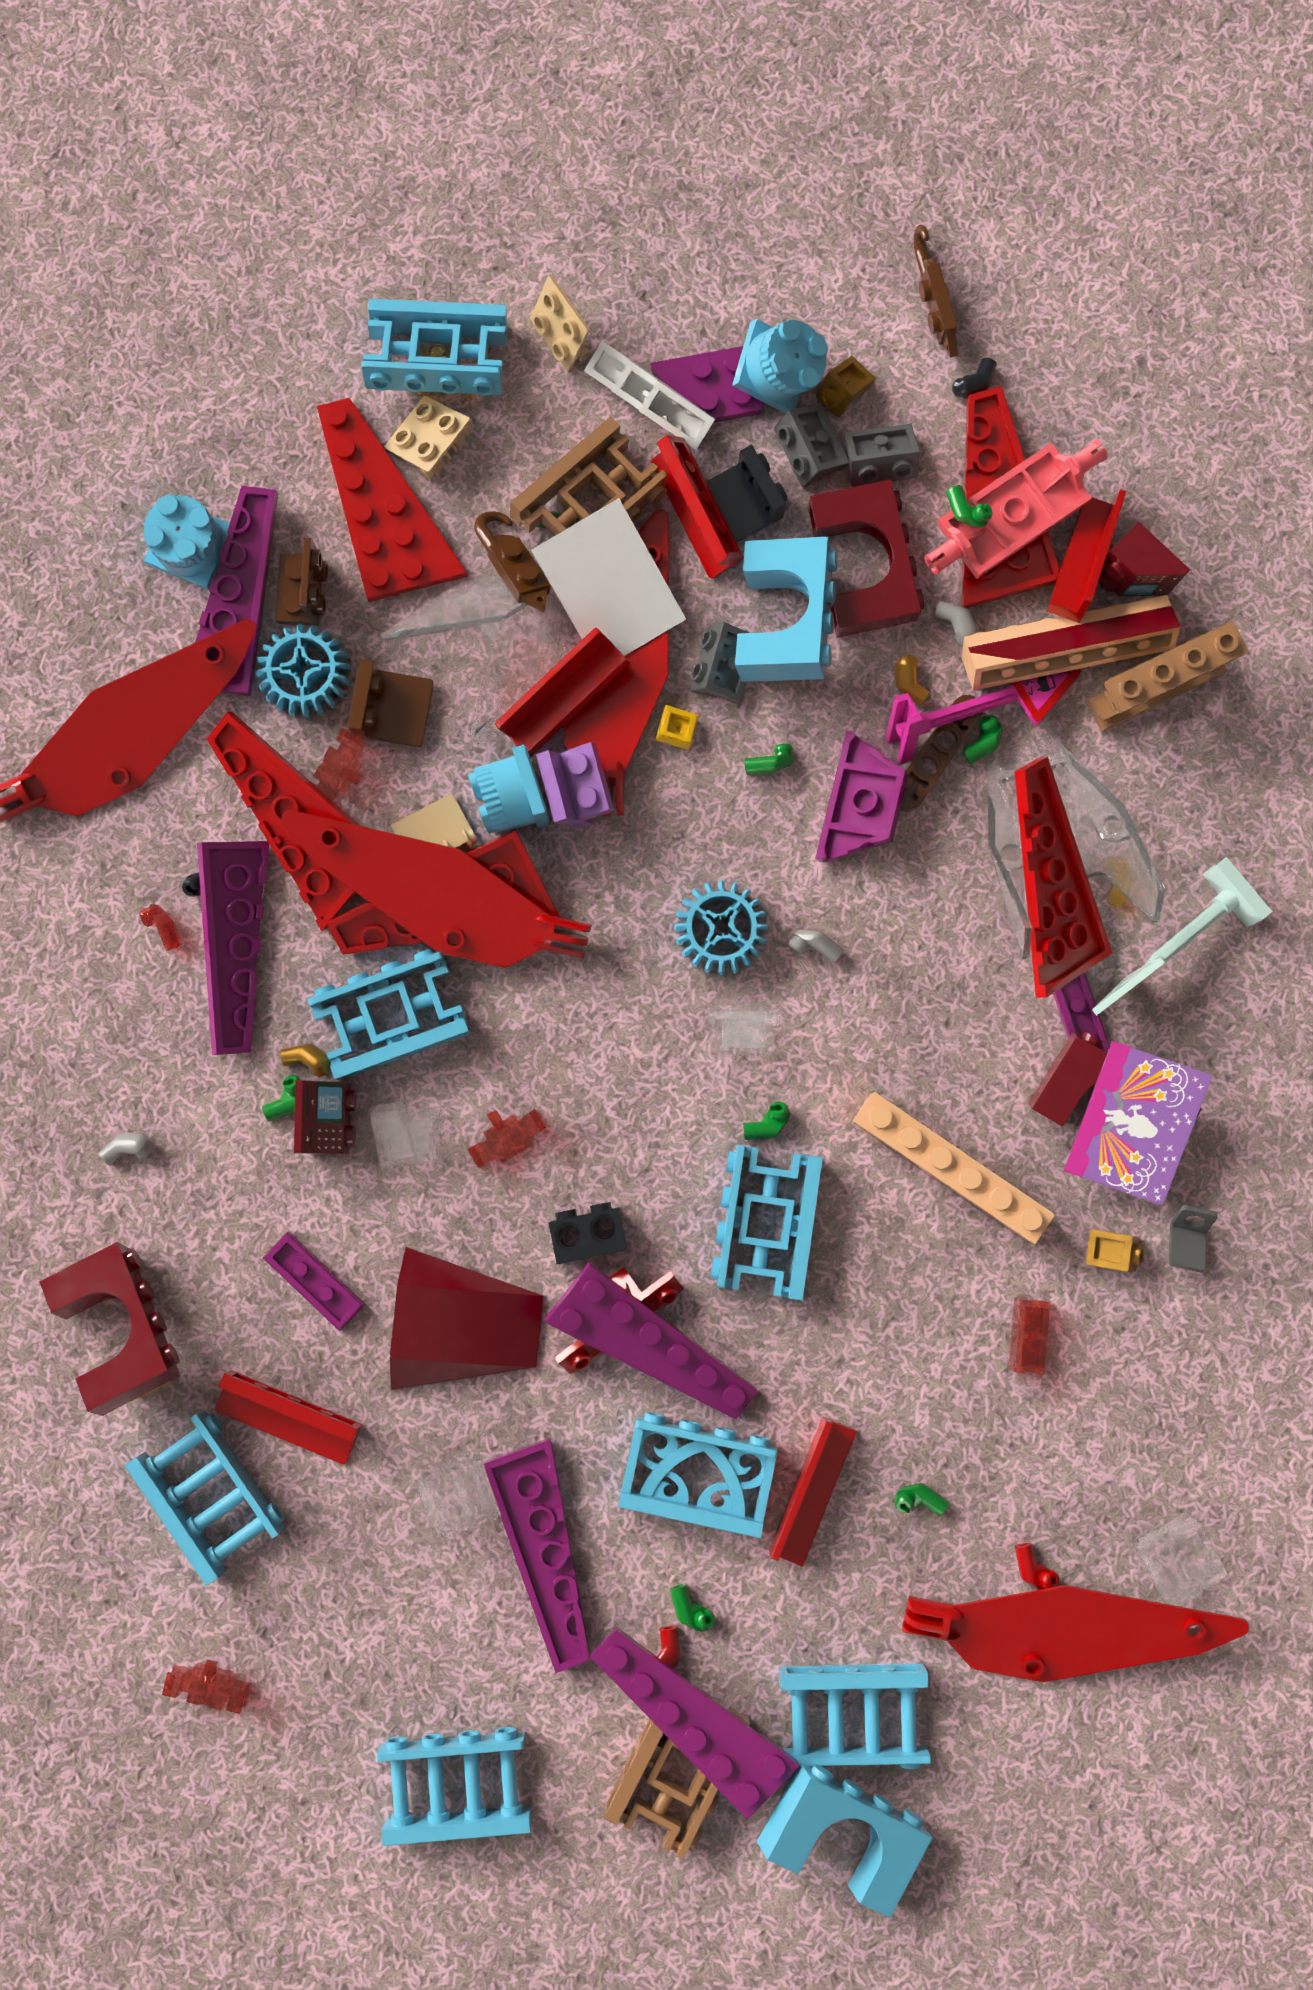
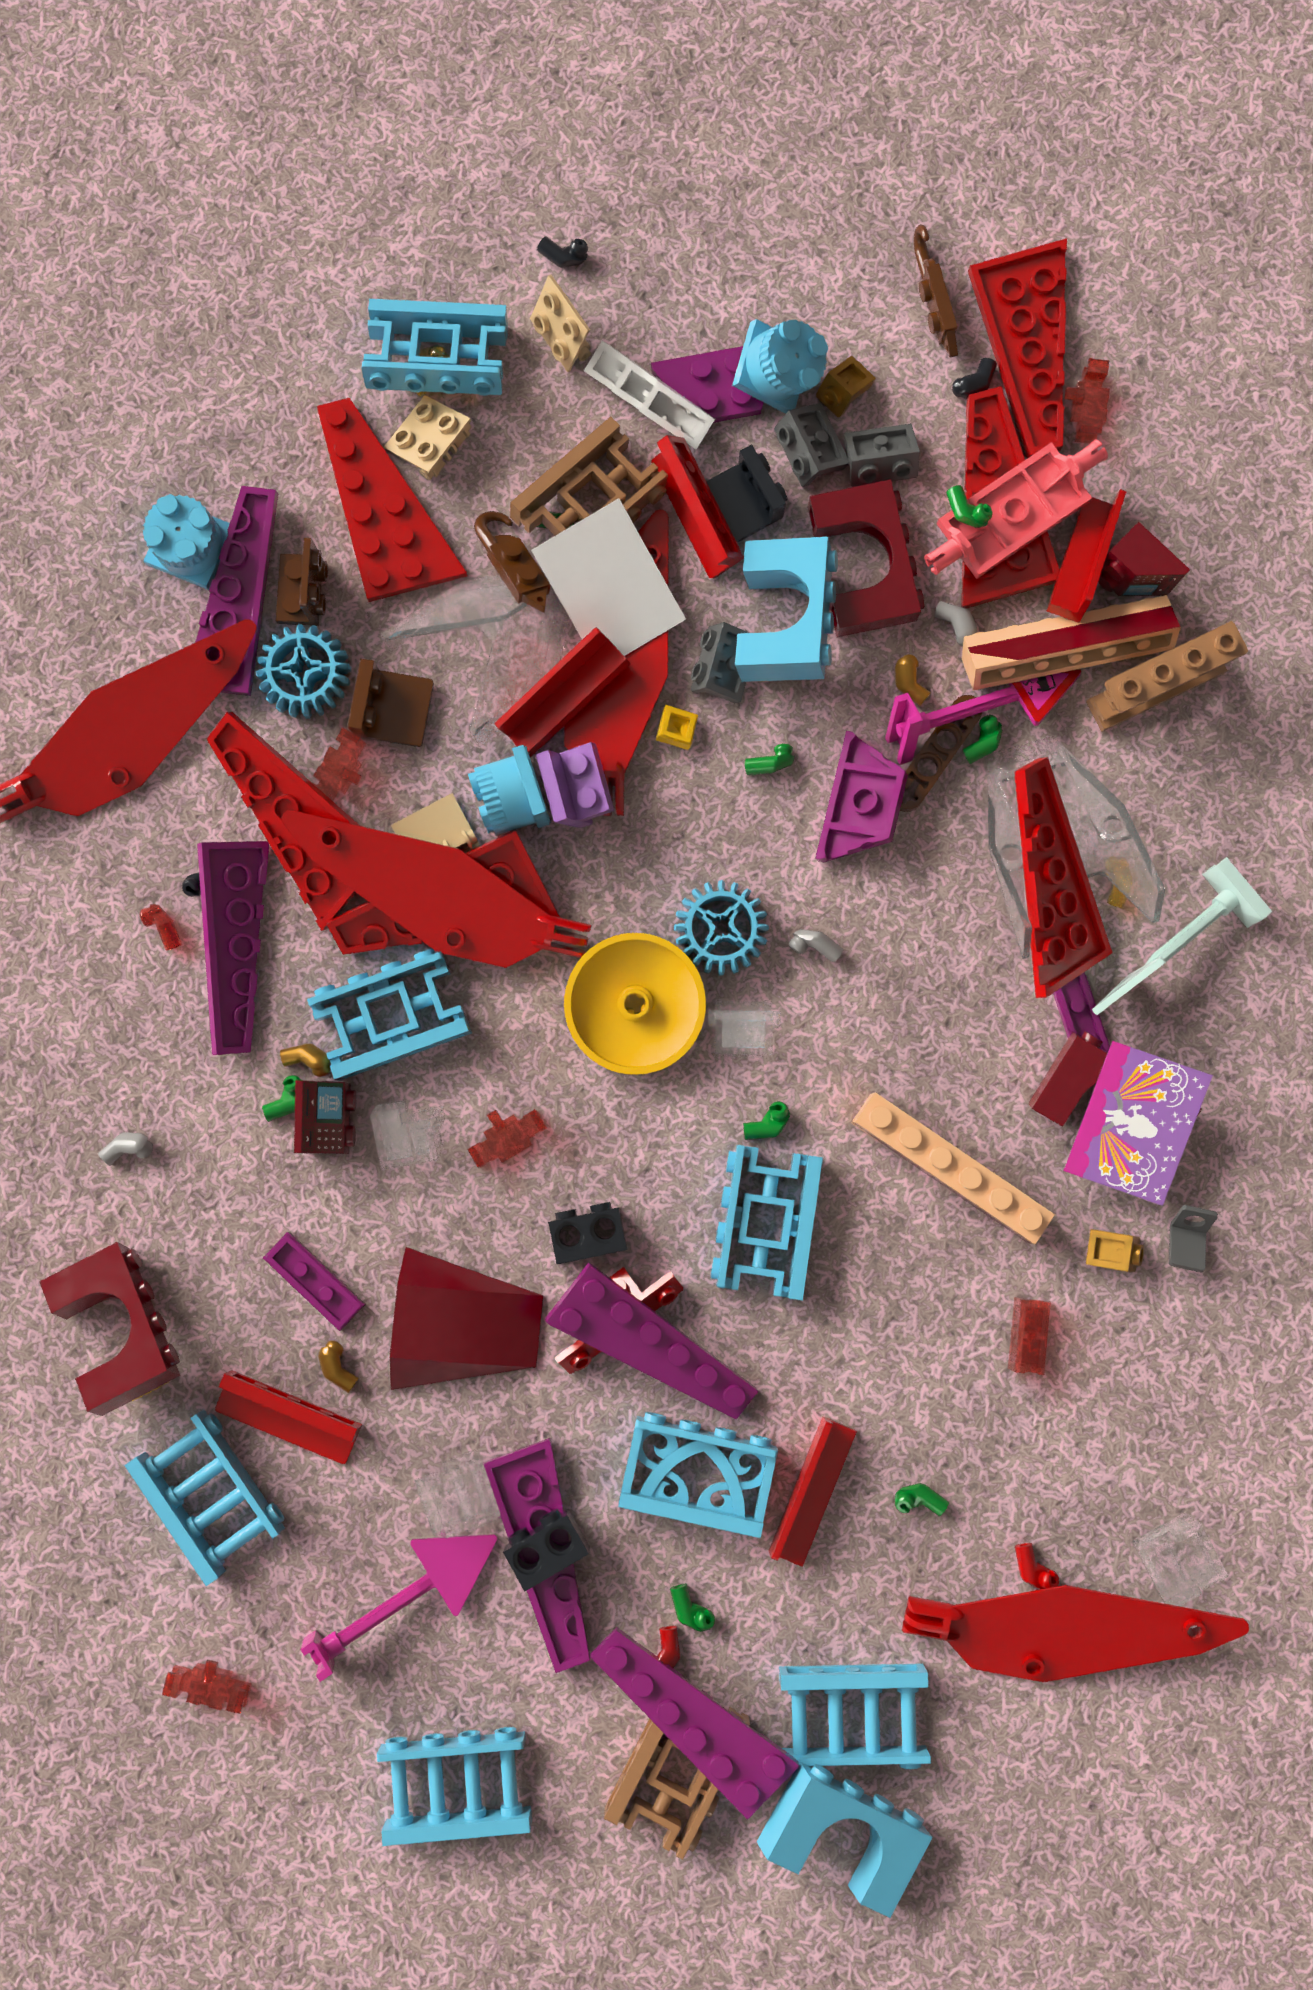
(332, 1367): none -> pearl gold arm
(450, 1567): none -> dark pink piece
(551, 1555): none -> black brick
(565, 256): none -> black arm
(635, 1003): none -> yellow dish
(1026, 324): none -> red wing
(1089, 401): none -> clear red piece

